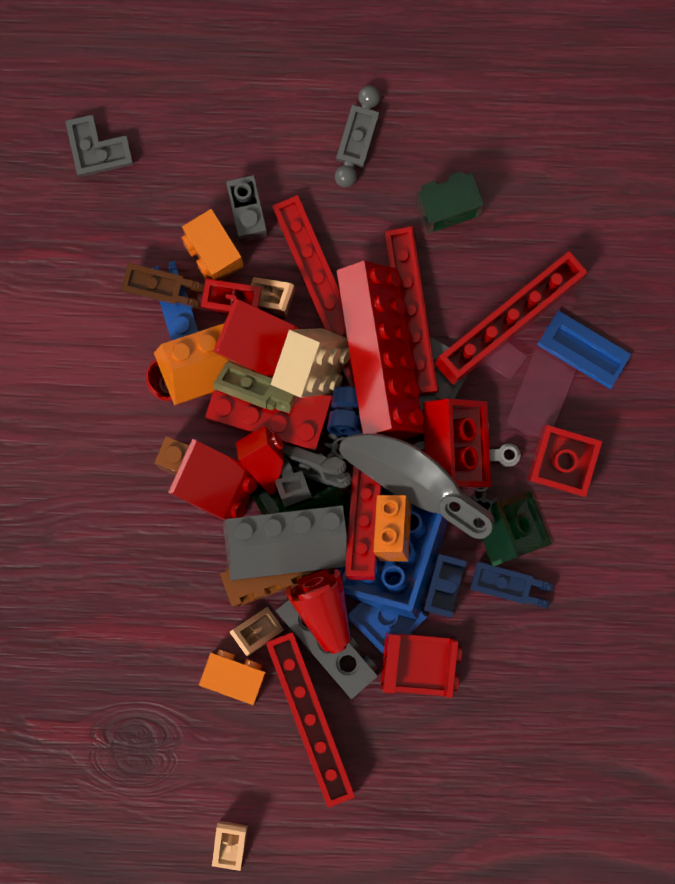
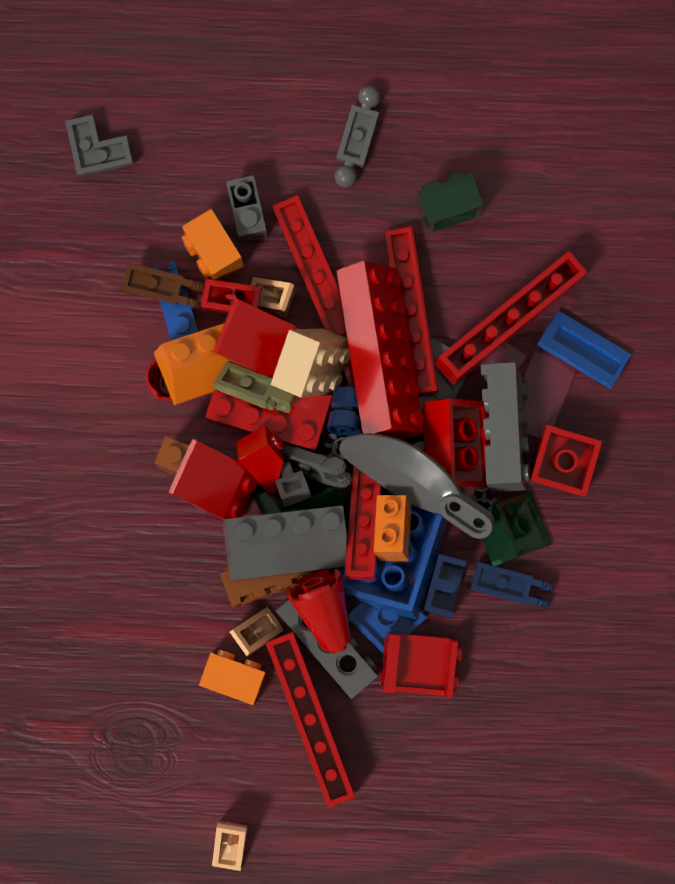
(505, 427): none -> dark grey wedge

